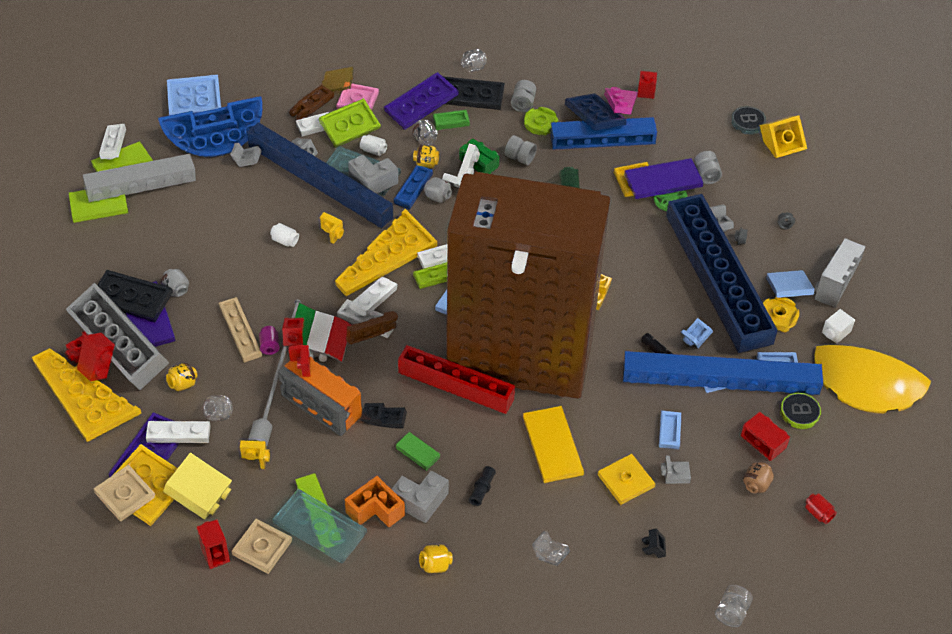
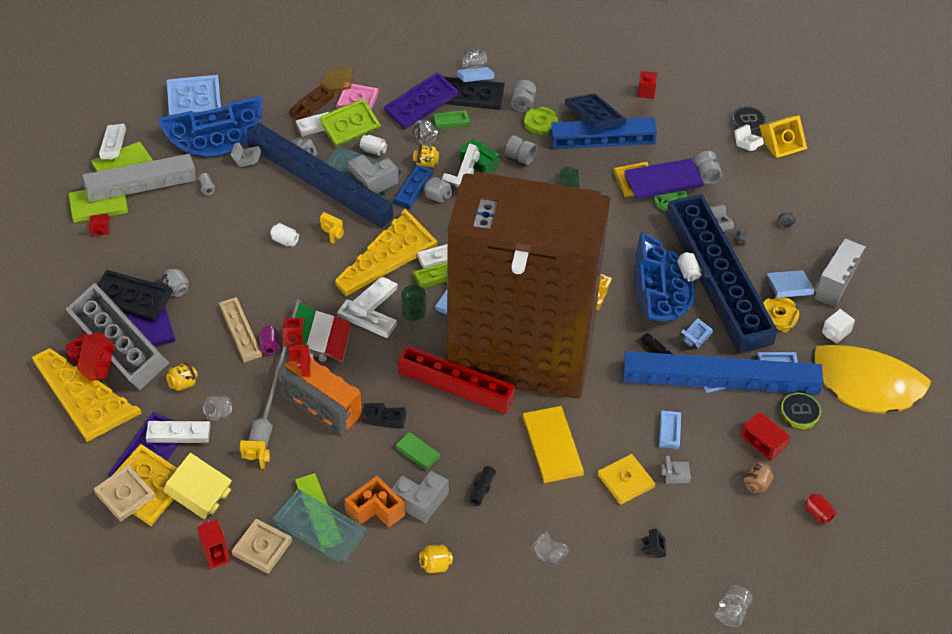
(99, 225): none -> red bracket
(207, 186): none -> light grey pin
(372, 327): reddish brown hinge -> none
(413, 302): none -> clear green wheel
(478, 74): none -> light blue tile
(620, 100): dark pink wing -> none
(659, 283): none -> blue brick
(689, 266): none -> white brick
(747, 140): none -> white bracket

